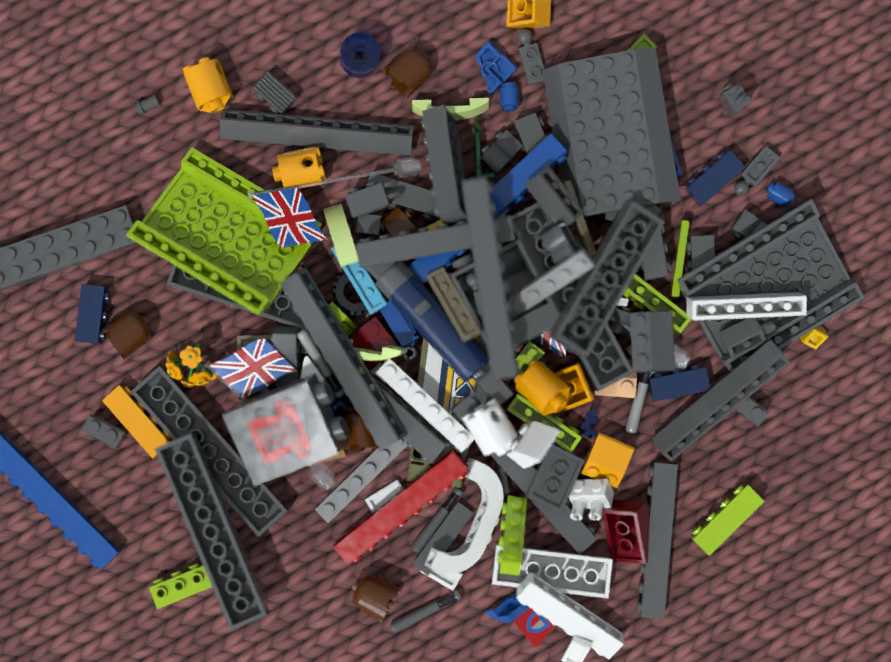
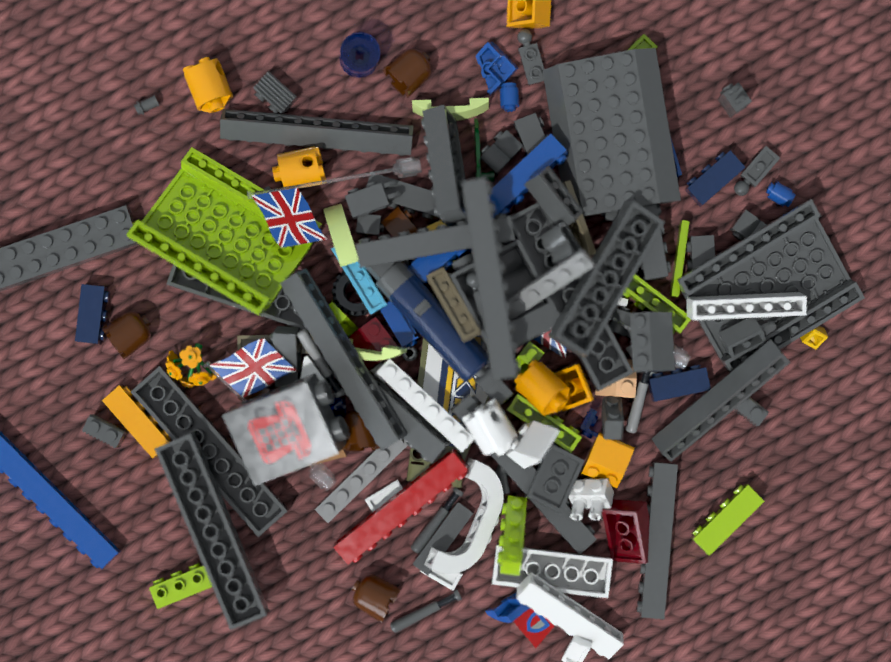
(612, 418): none -> dark grey brick

